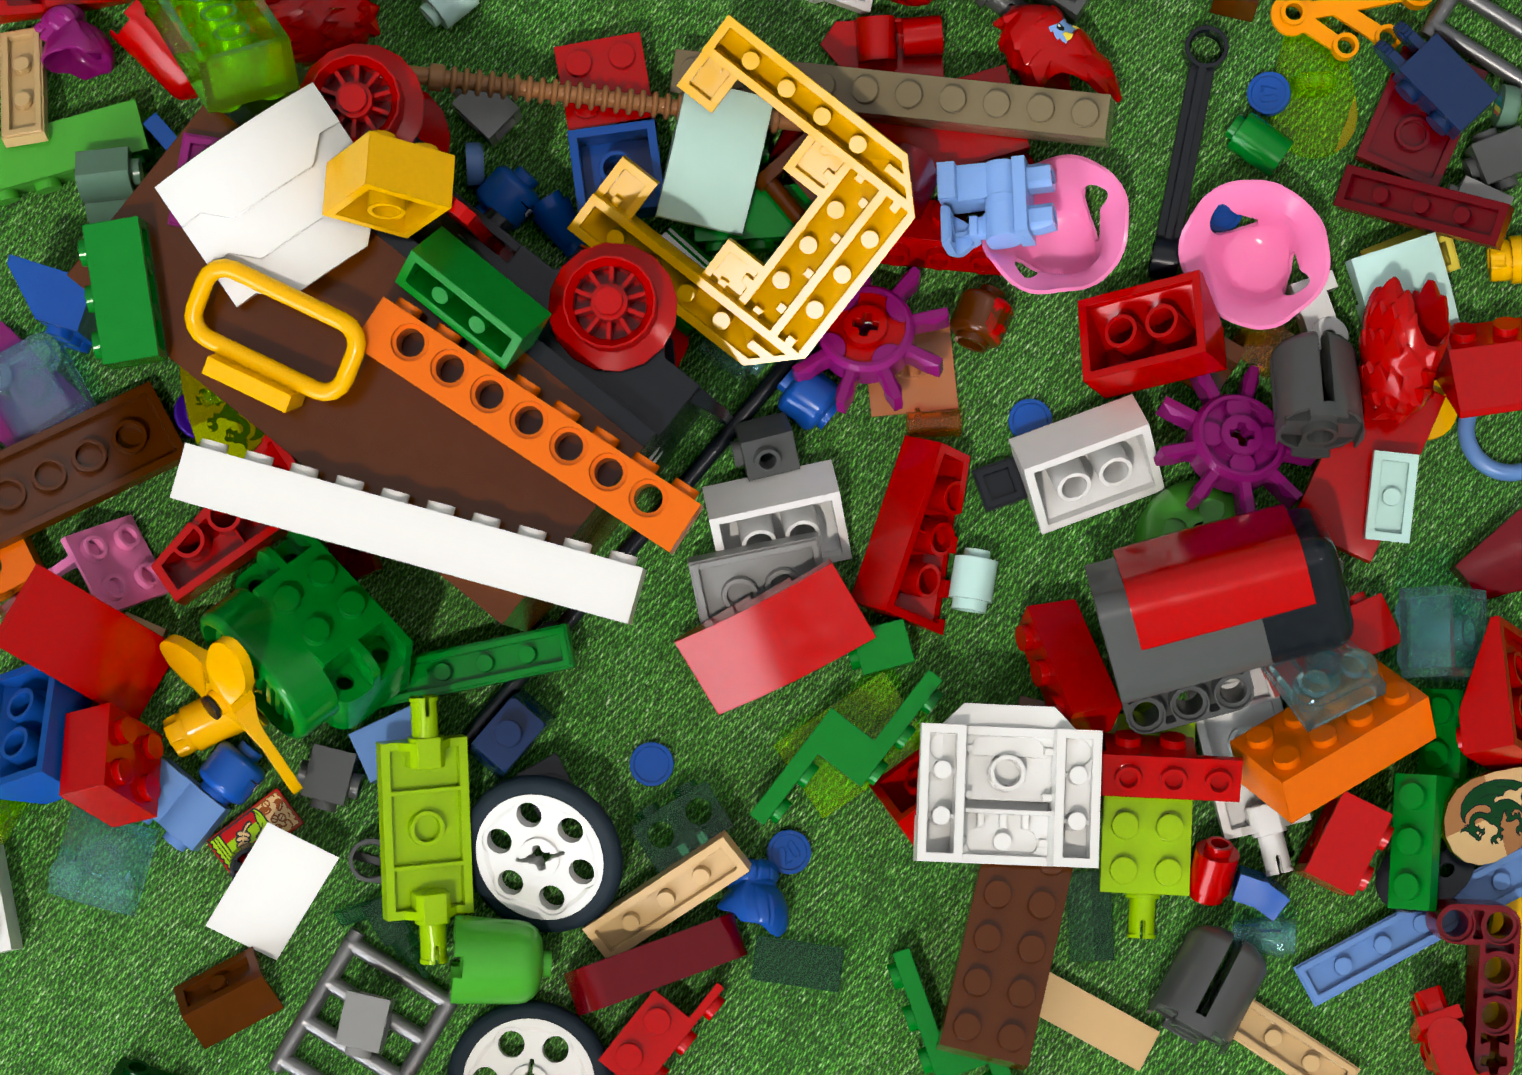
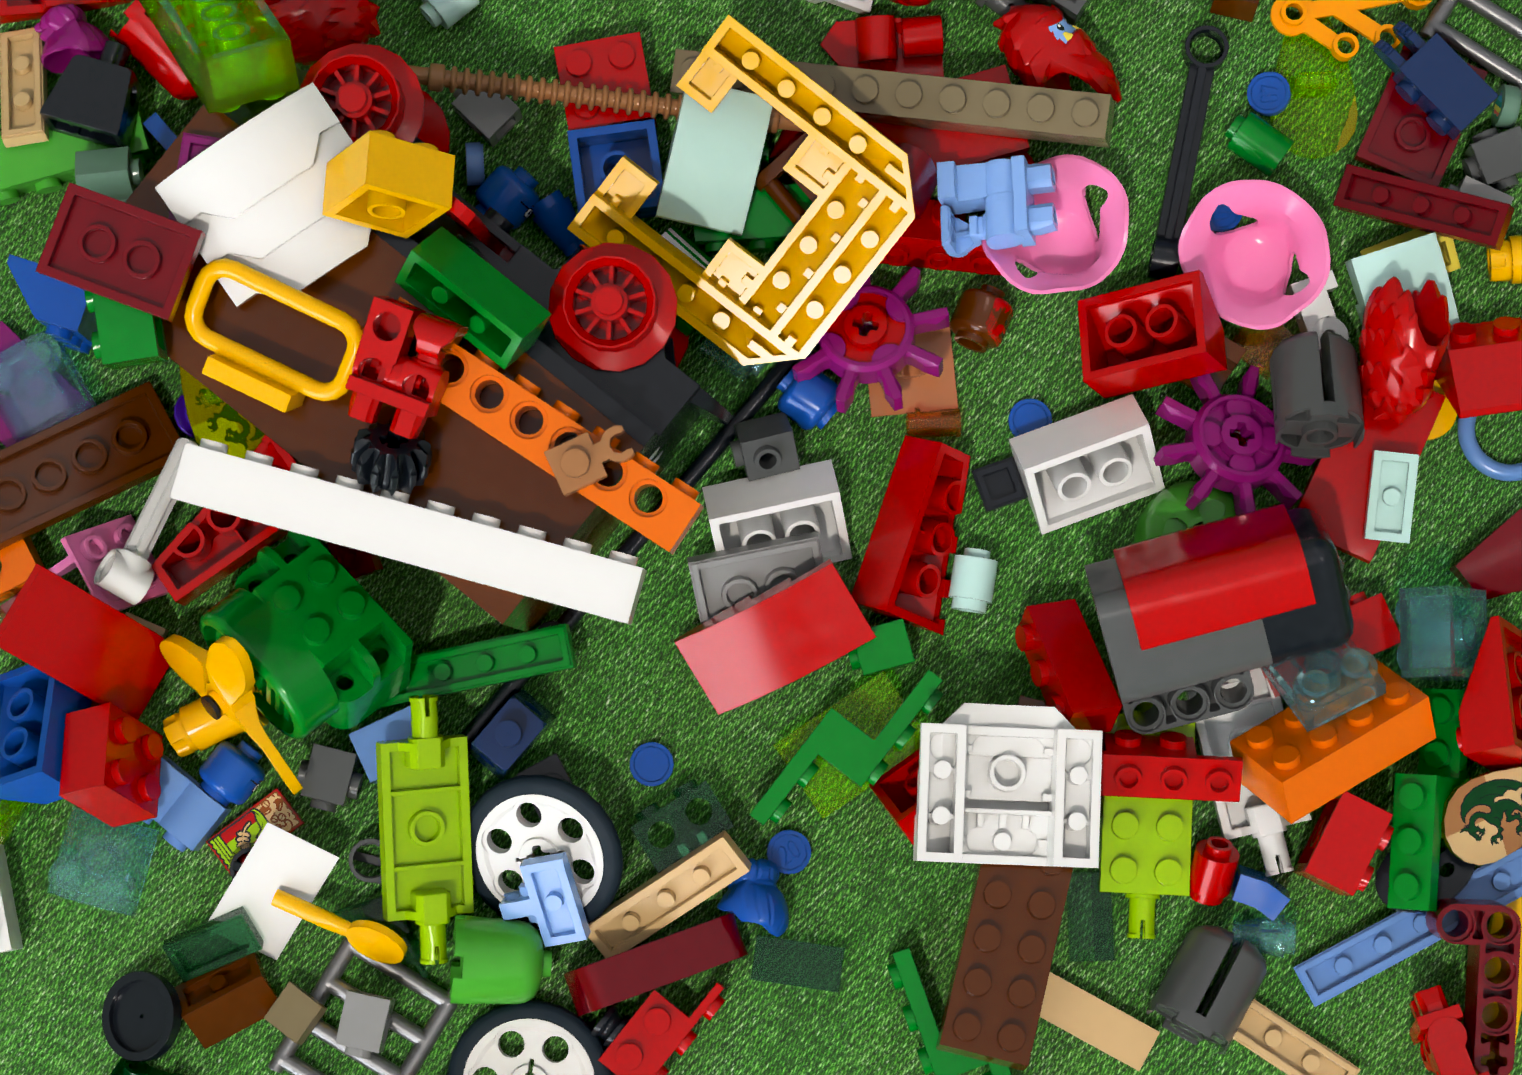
(96, 98): none -> black torso
(120, 252): none -> dark red plate
(126, 570): none -> white axle
(141, 1016): none -> black piece
(213, 944): none -> clear green tile
(295, 1013): none -> dark tan tile
(364, 935): none -> yellow piece
(389, 459): none -> black gear
(391, 377): none -> red hips
(548, 899): none -> light blue hinge
(581, 462): none -> medium nougat plate
(610, 1026): none -> black bush

